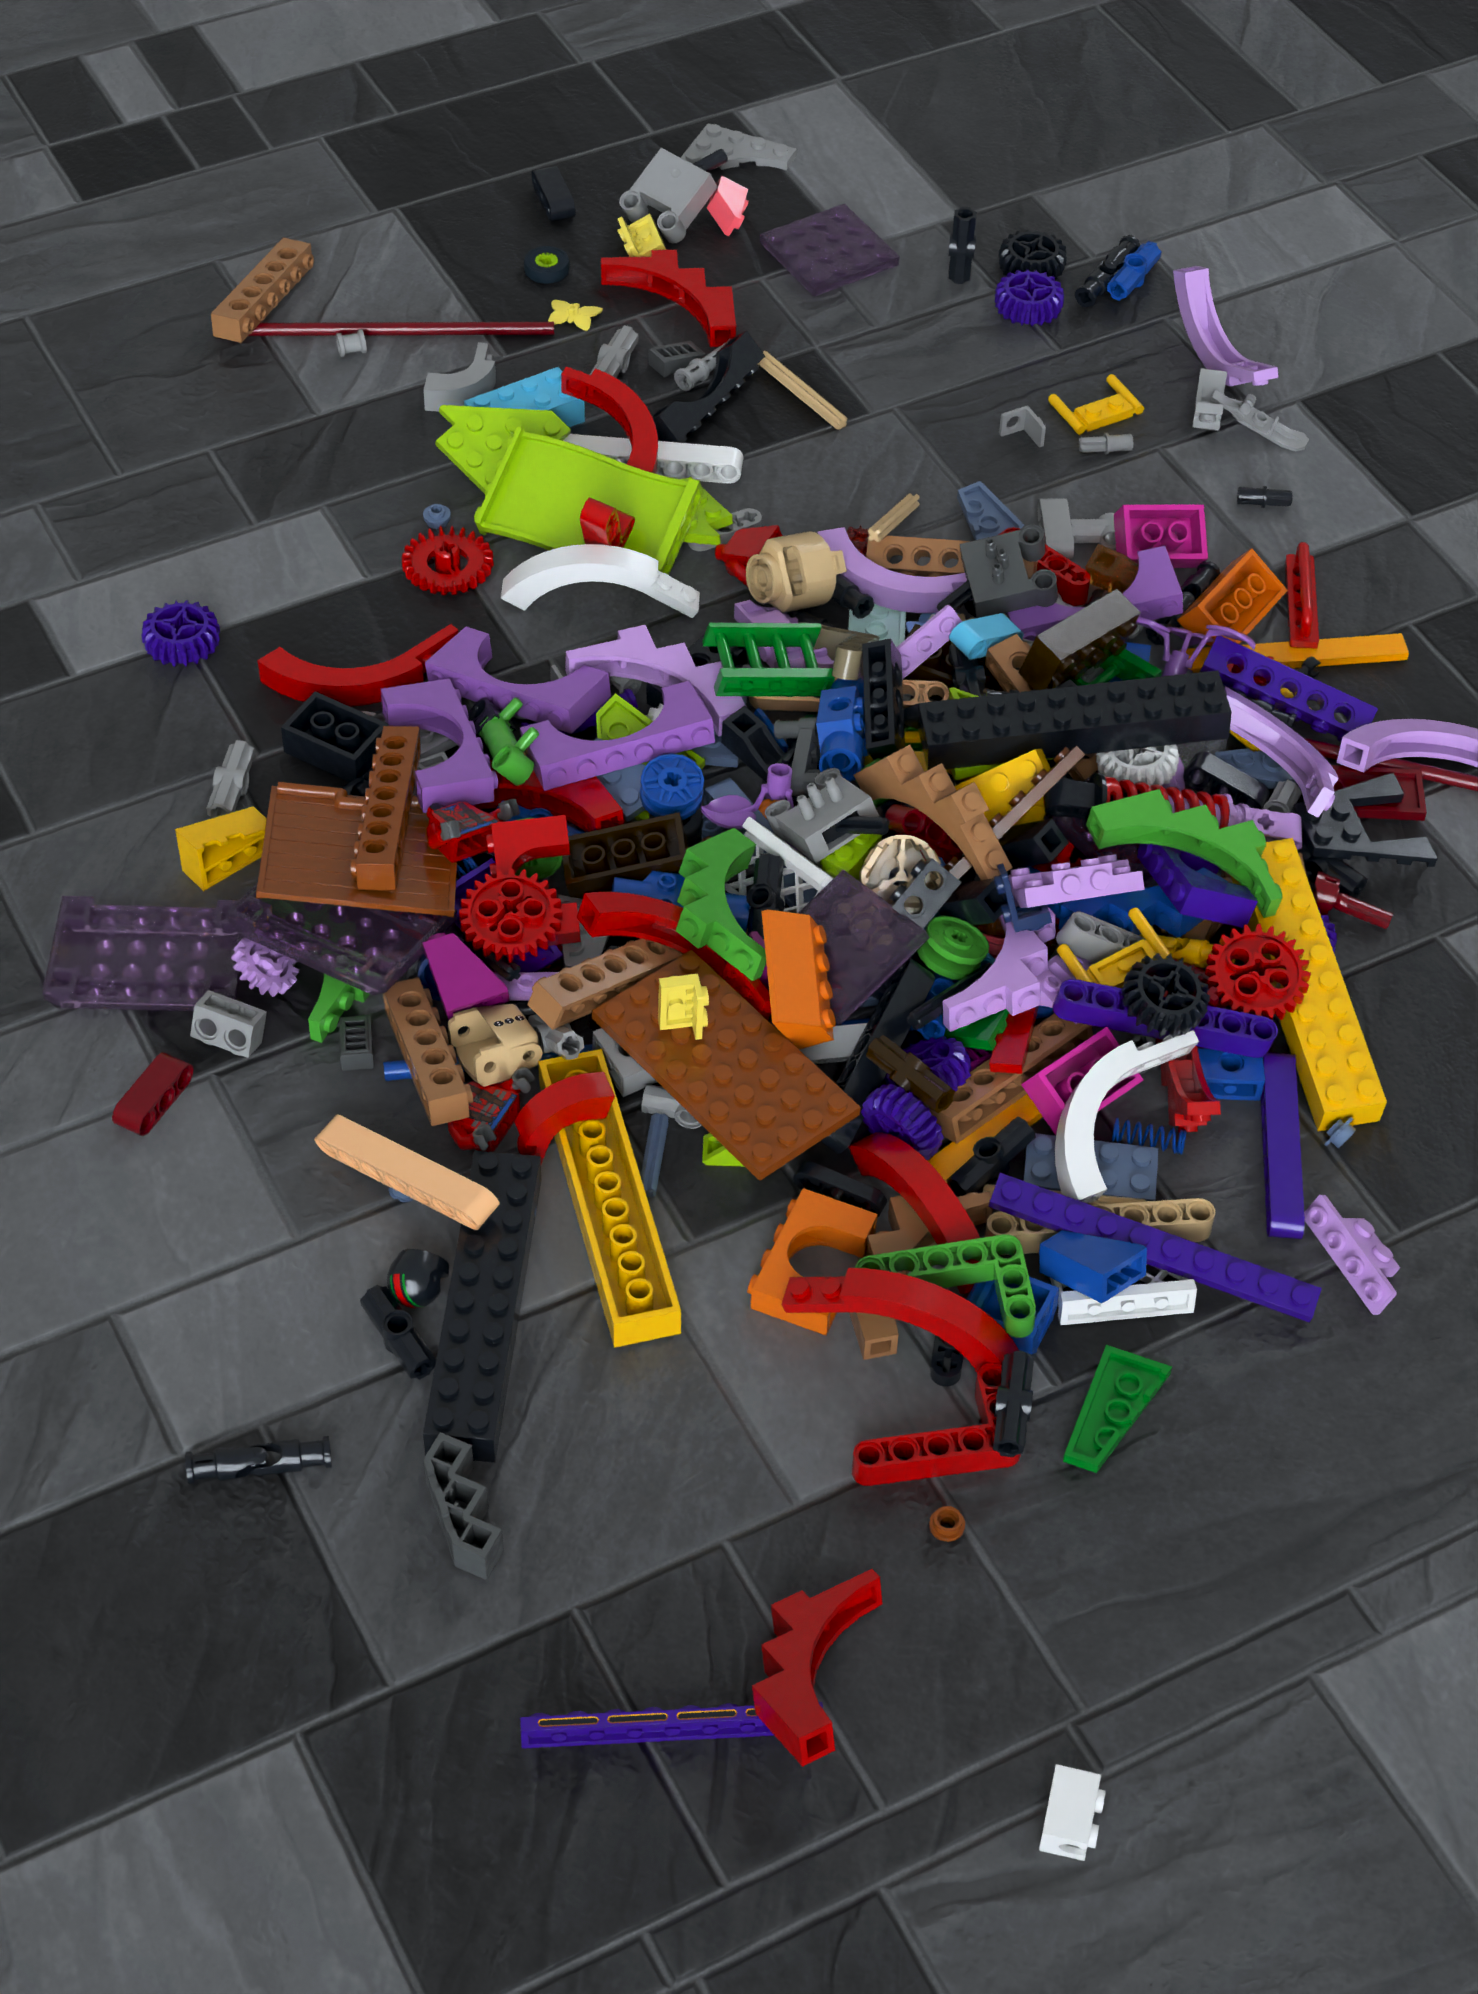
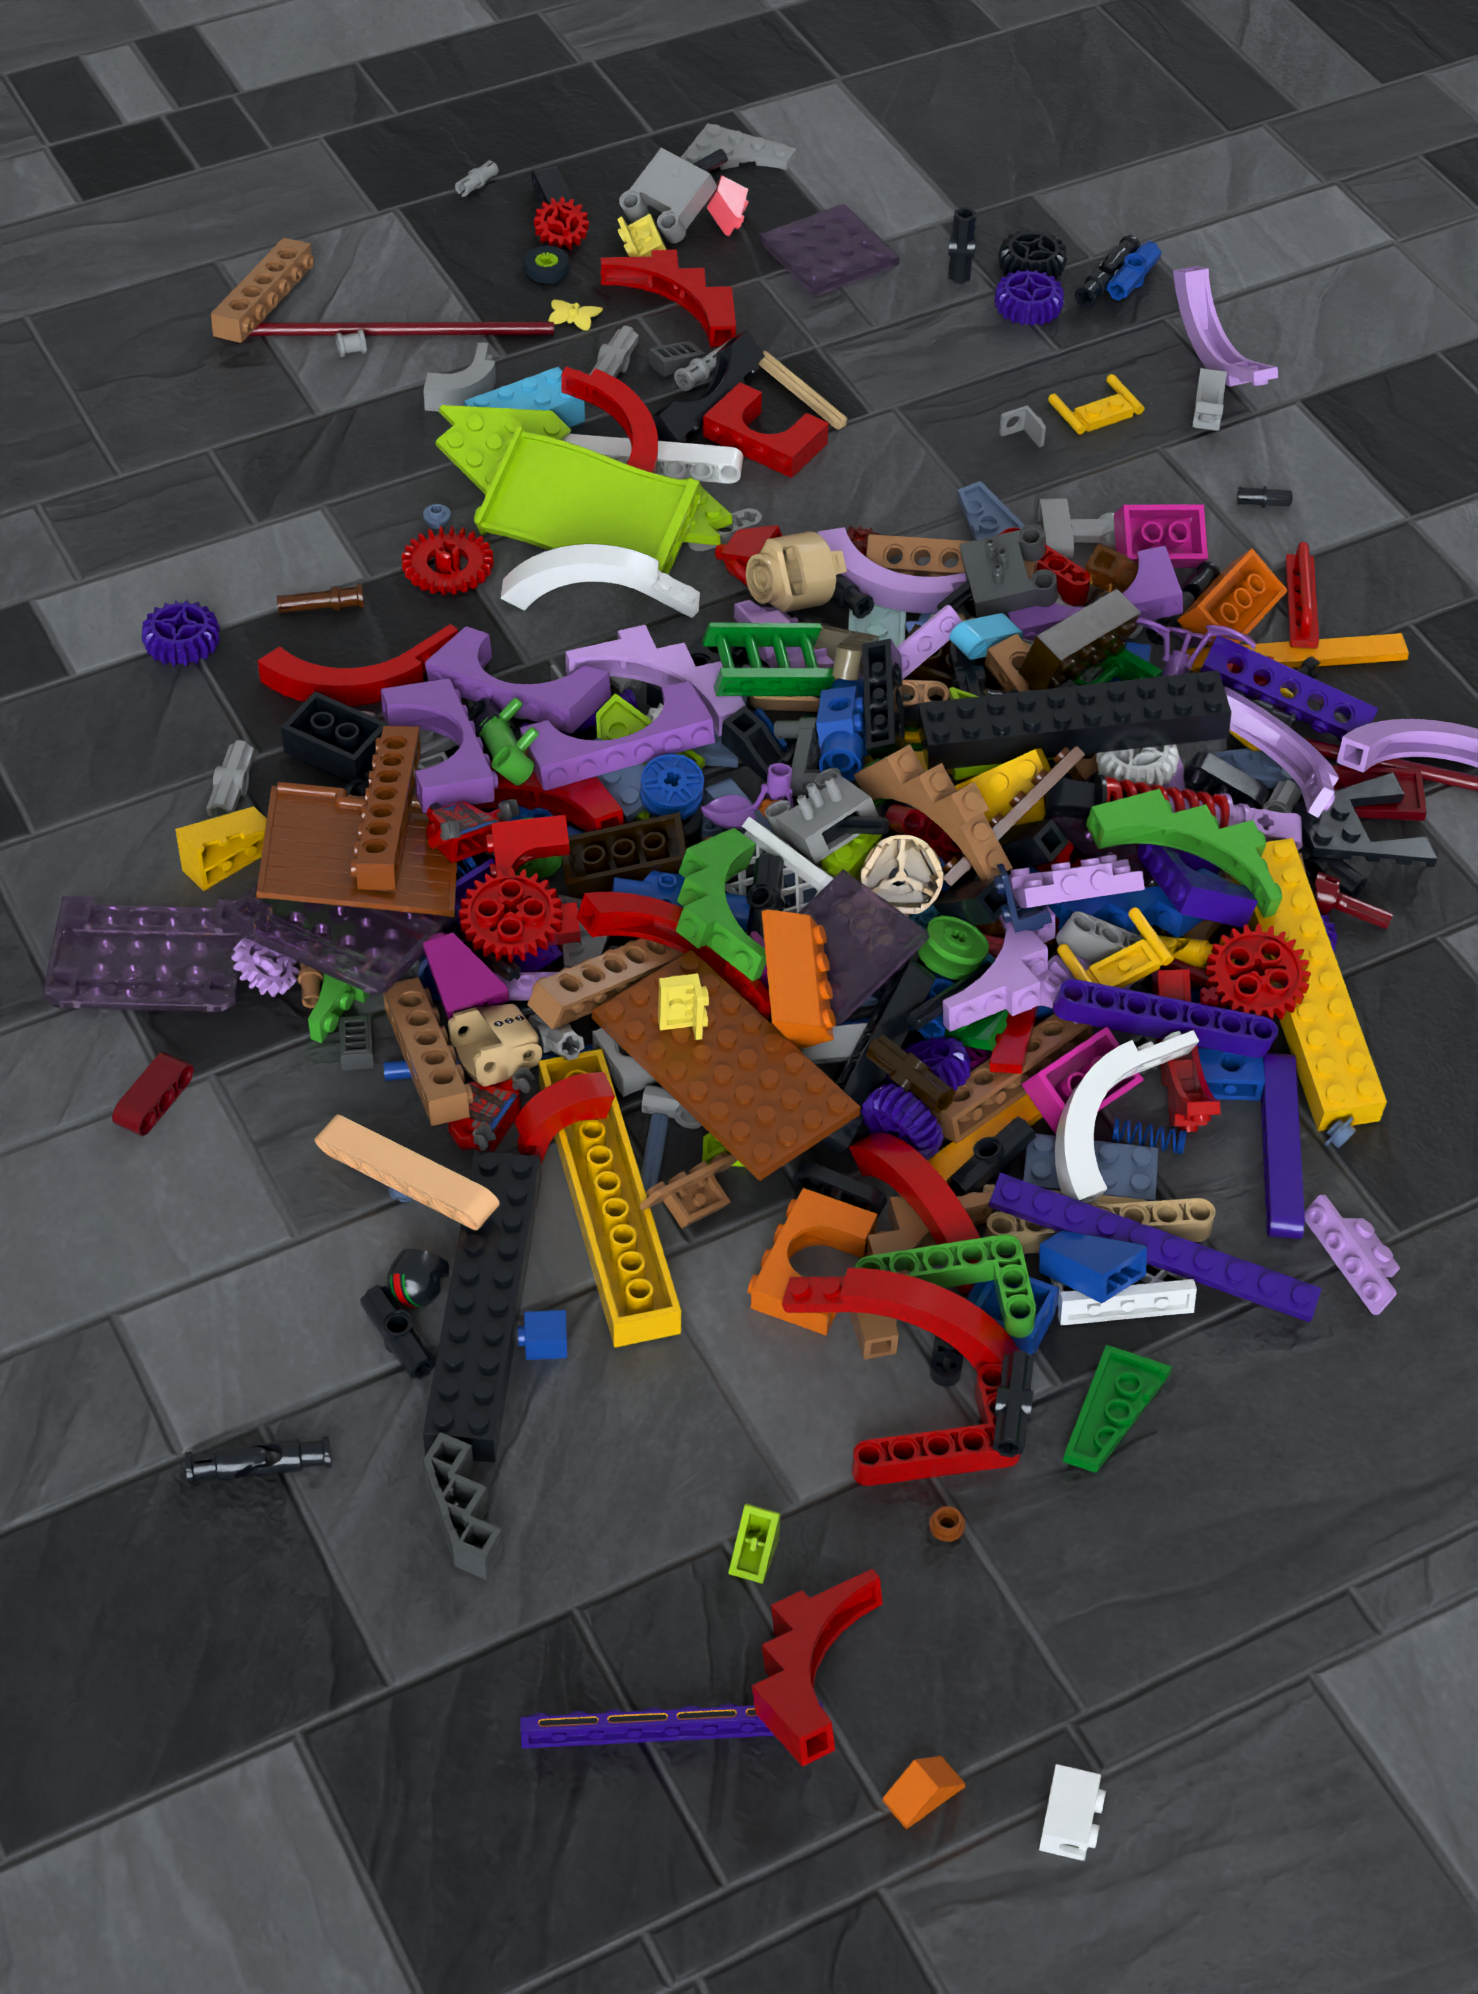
(228, 1024): light grey brick -> none
(310, 981): none -> medium nougat pin
(333, 598): none -> reddish brown pin
(476, 178): none -> light grey pin
(544, 1334): none -> blue brick
(561, 223): none -> red gear
(605, 524): red beam -> none
(694, 1194): none -> medium nougat bracket
(755, 1543): none -> lime slope
(782, 452): none -> red arch
(893, 517): tan axle -> none
(922, 1789): none -> orange slope
(930, 899): black brick -> none
(1106, 443): light grey axle -> none
(1185, 1000): black gear -> none
(1261, 422): light grey piece -> none

